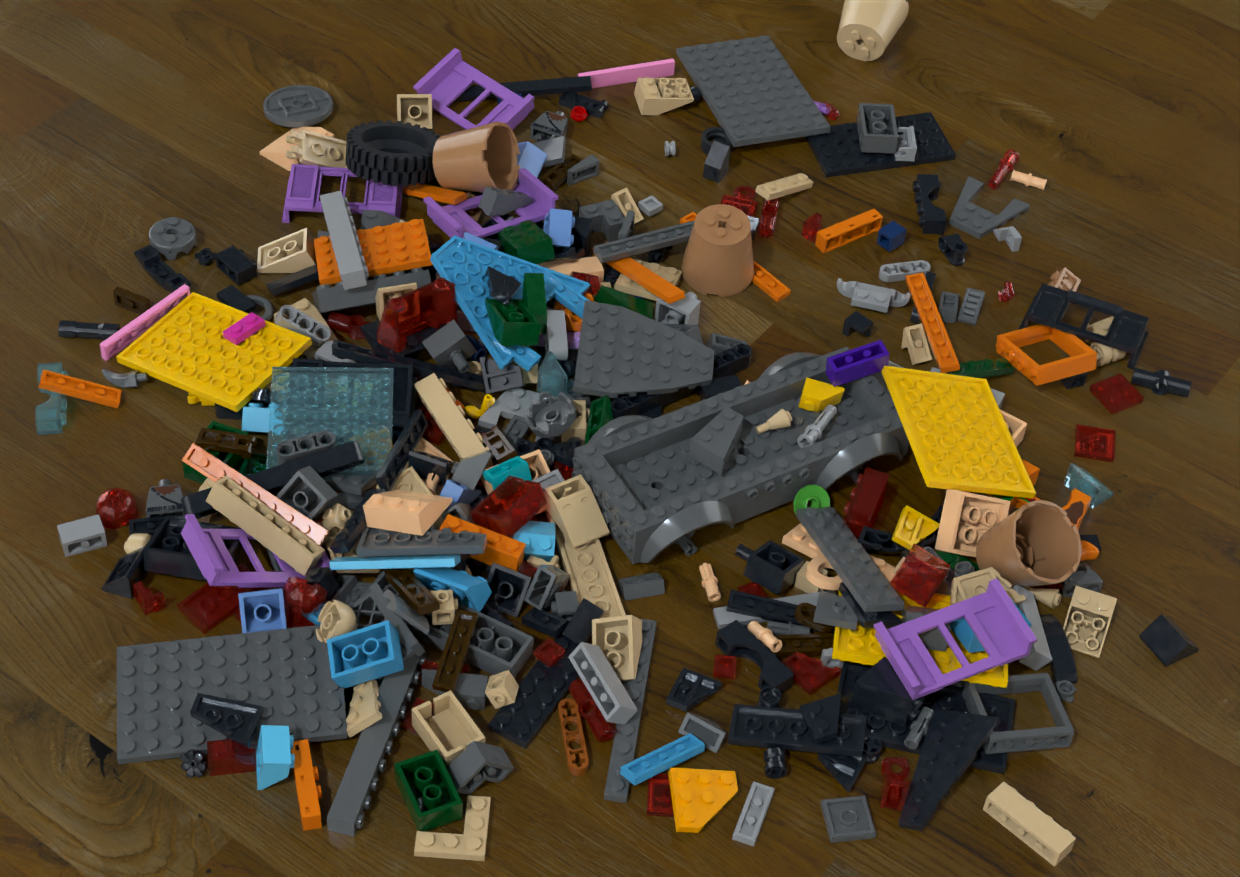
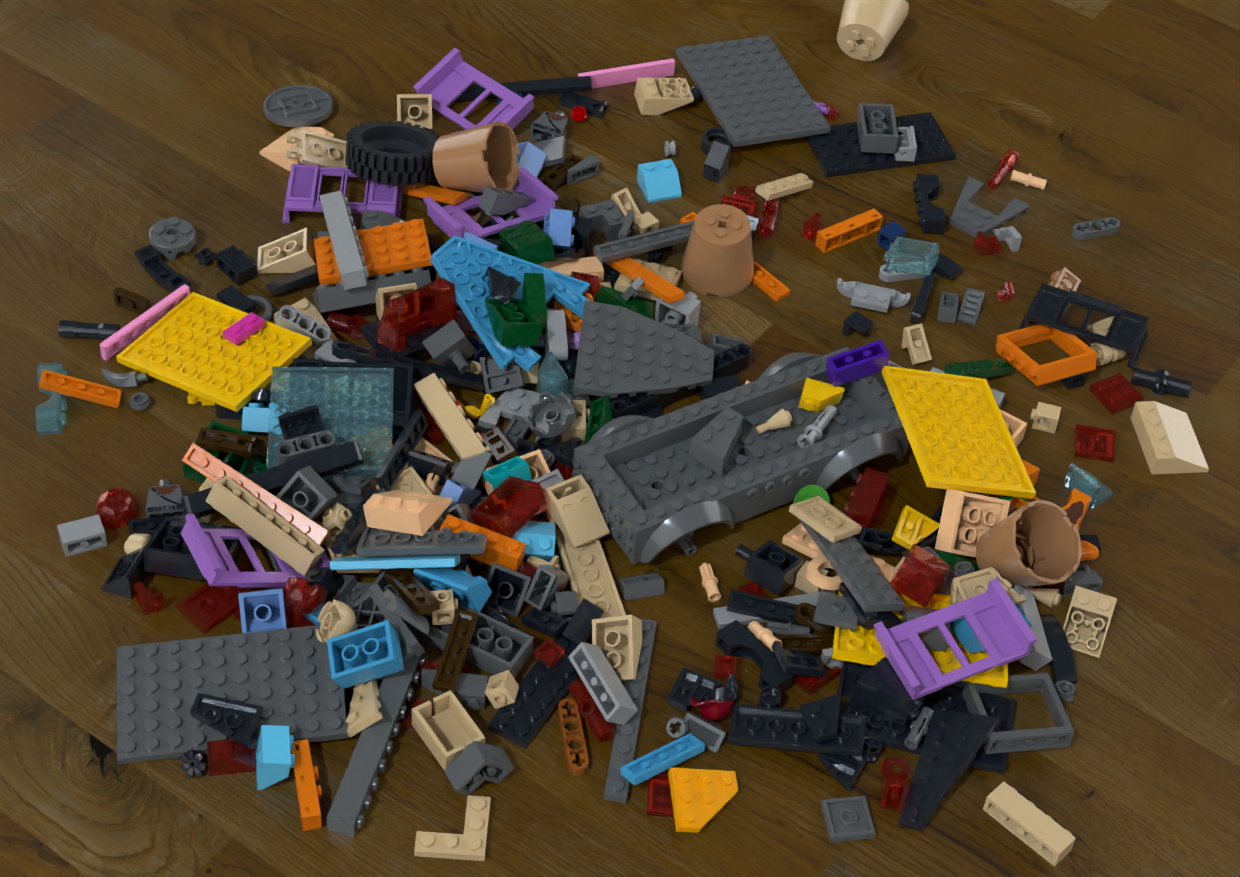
(140, 401): none -> dark grey plate
(300, 422): none -> black bracket
(428, 791): dark green brick -> none
(633, 289): none -> dark grey plate
(645, 223): none -> tan brick
(650, 205): light grey plate -> none
(659, 180): none -> medium azure slope
(669, 727): none -> dark grey bush
(719, 701): none -> hair
(753, 814): light grey tile -> none
(775, 766): black wheel -> none
(798, 662): none -> black wing
(825, 519): none -> tan tile
(912, 255): none -> clear light blue window
(932, 323): orange tile -> none
(946, 267): none -> black slope
(953, 248): black piece -> none
(987, 245): none -> clear red bracket
(1045, 417): none -> tan brick
(1084, 230): none -> dark grey beam
(1167, 439): none -> tan slope
(1167, 641): black slope -> none

